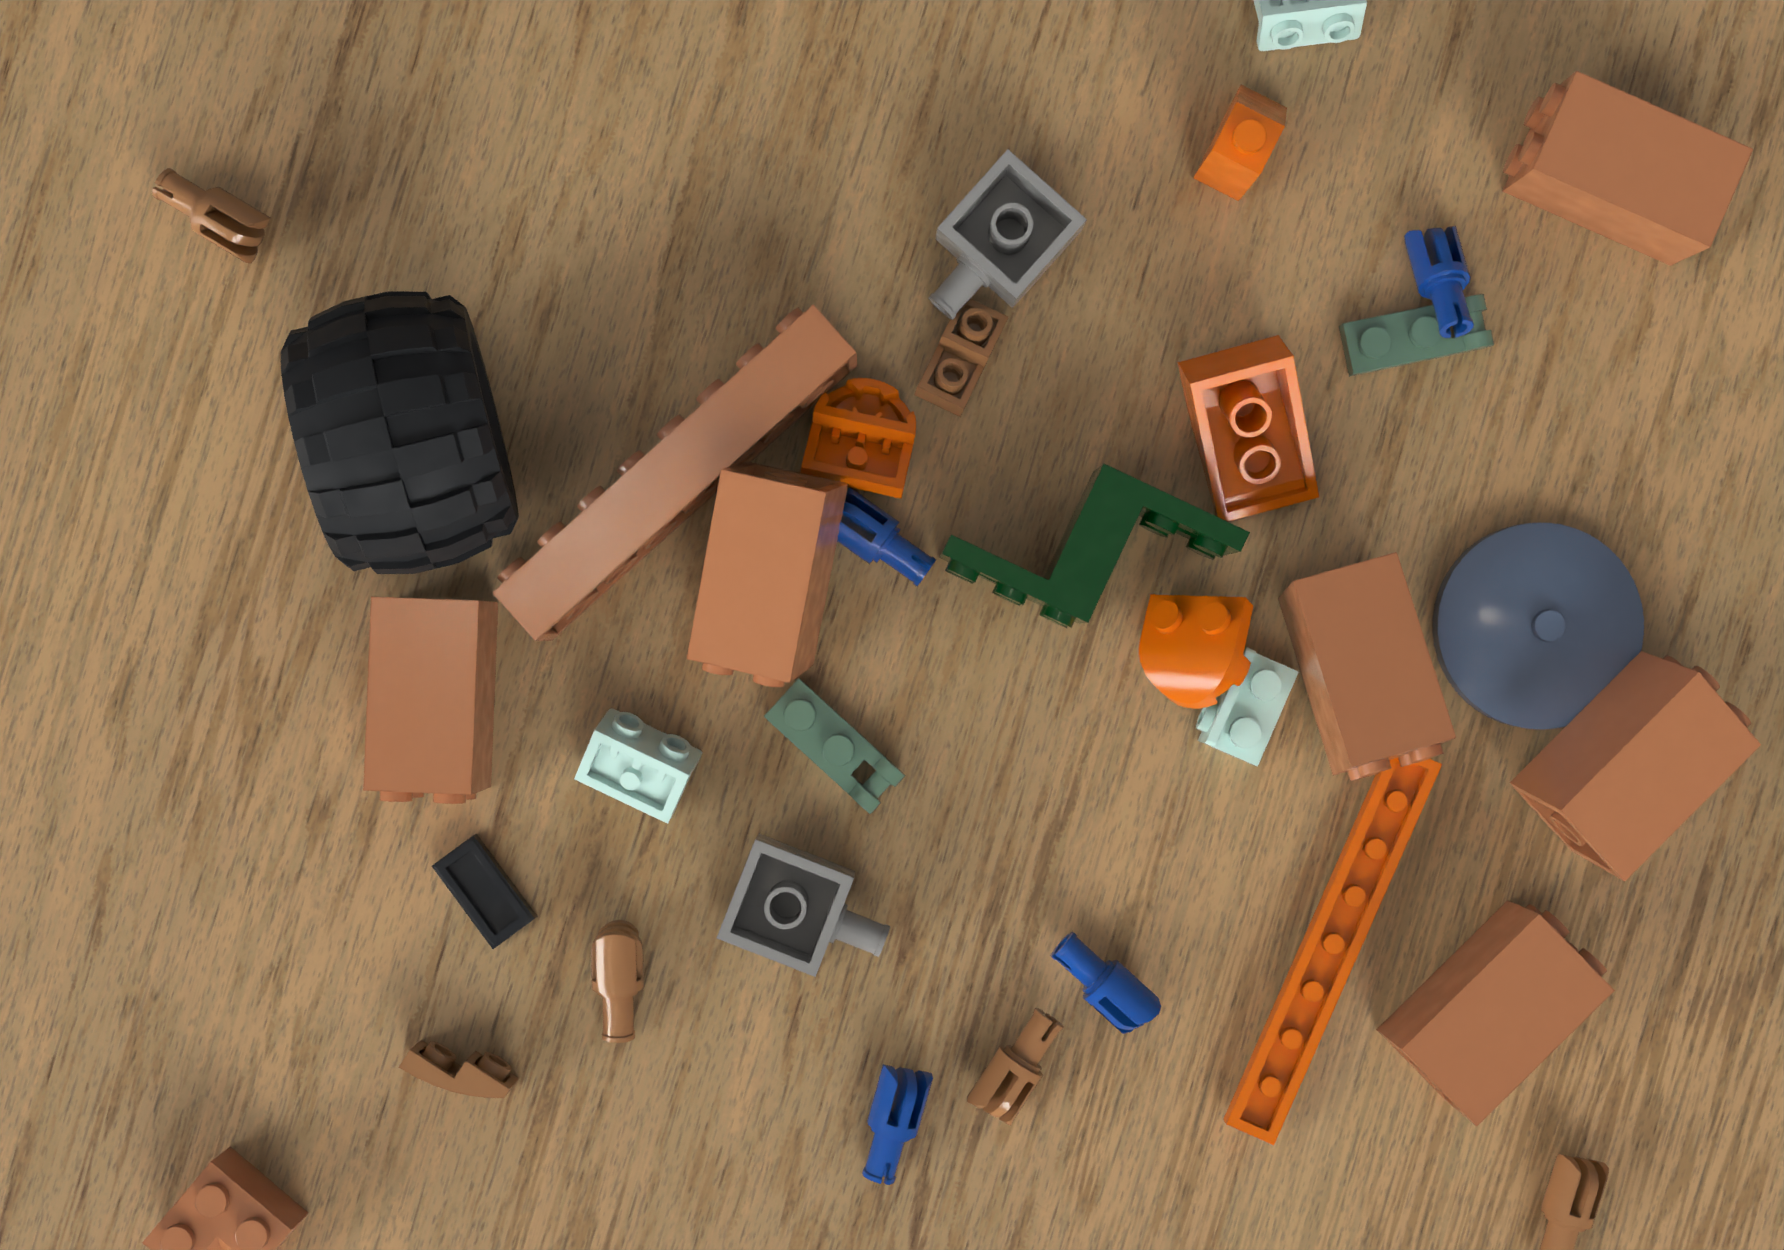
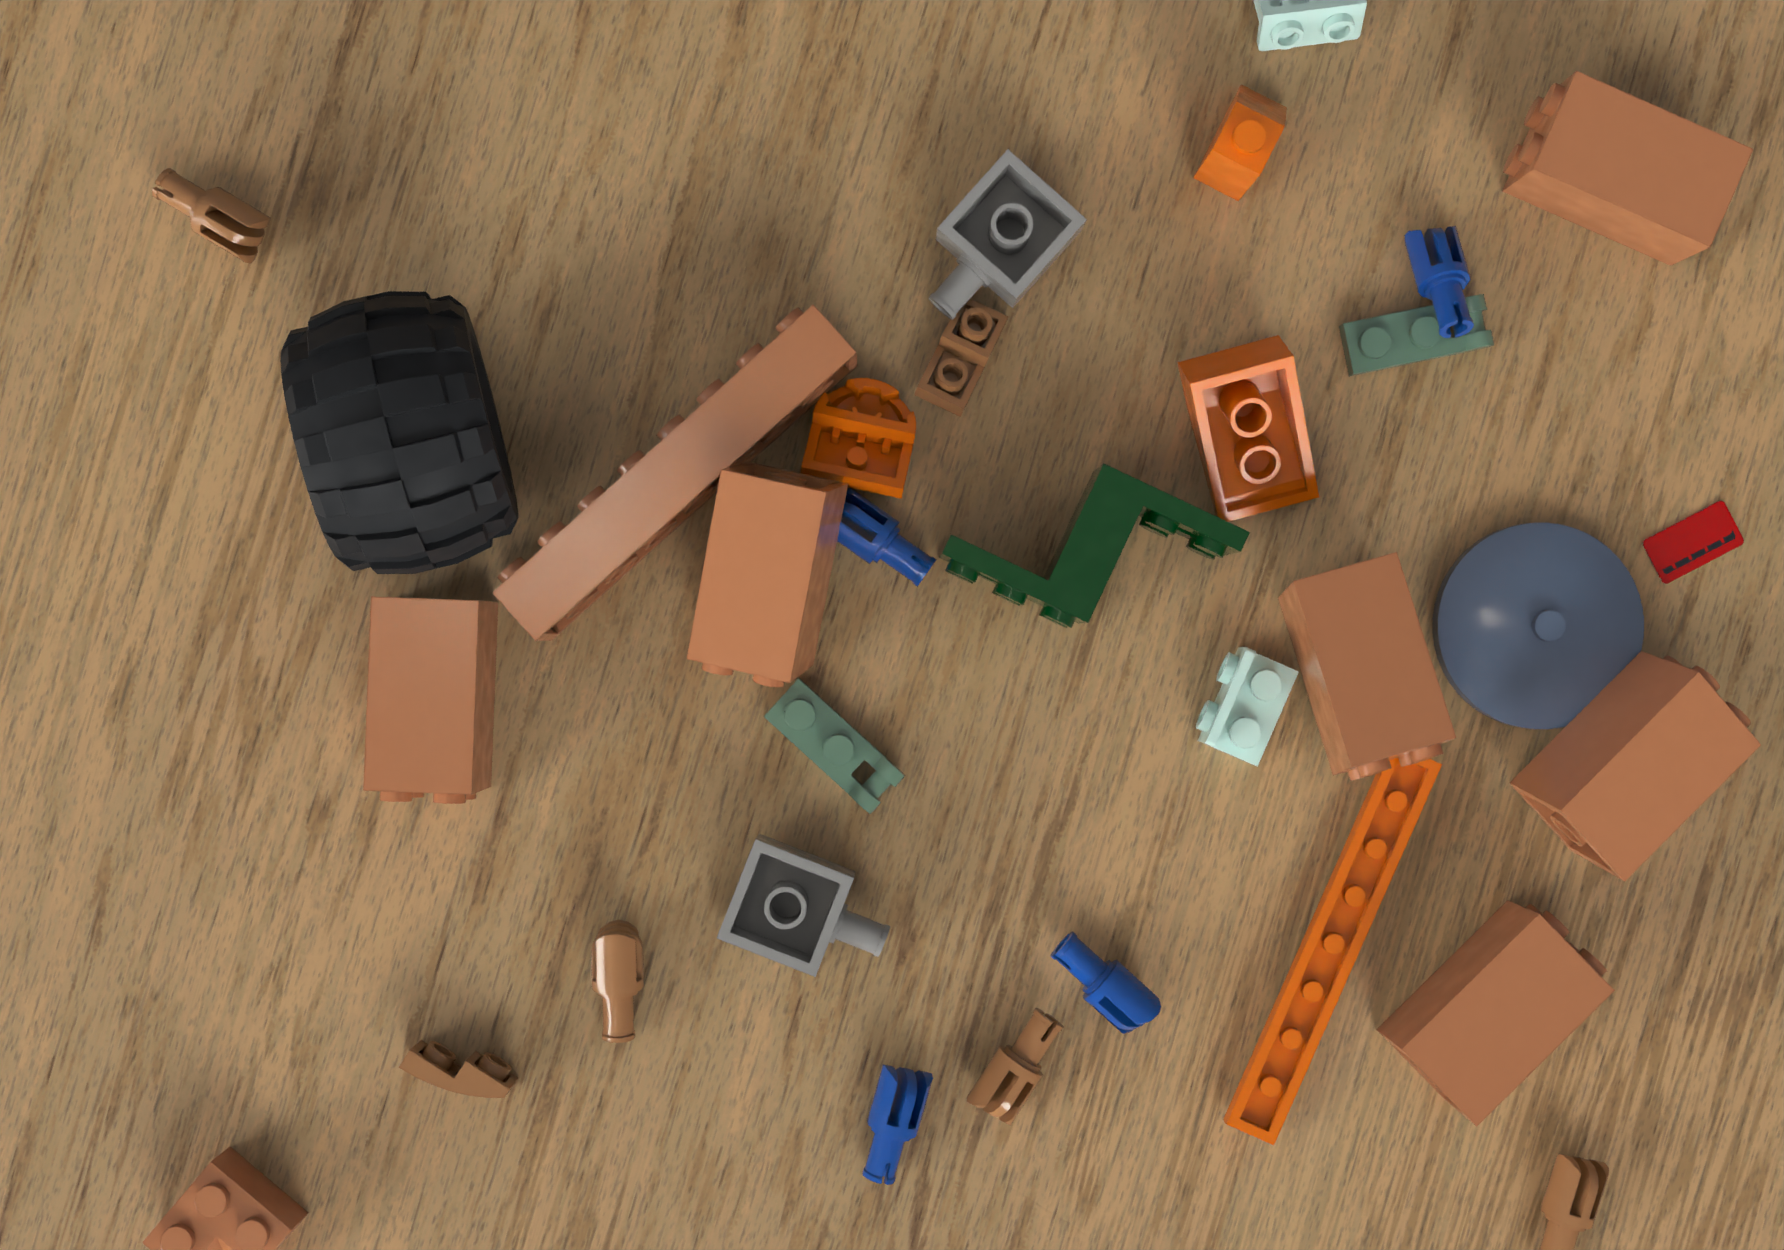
(484, 891): black tile -> none
(638, 764): light aqua bracket -> none
(1195, 646): orange slope -> none
(1693, 542): none -> red sticker

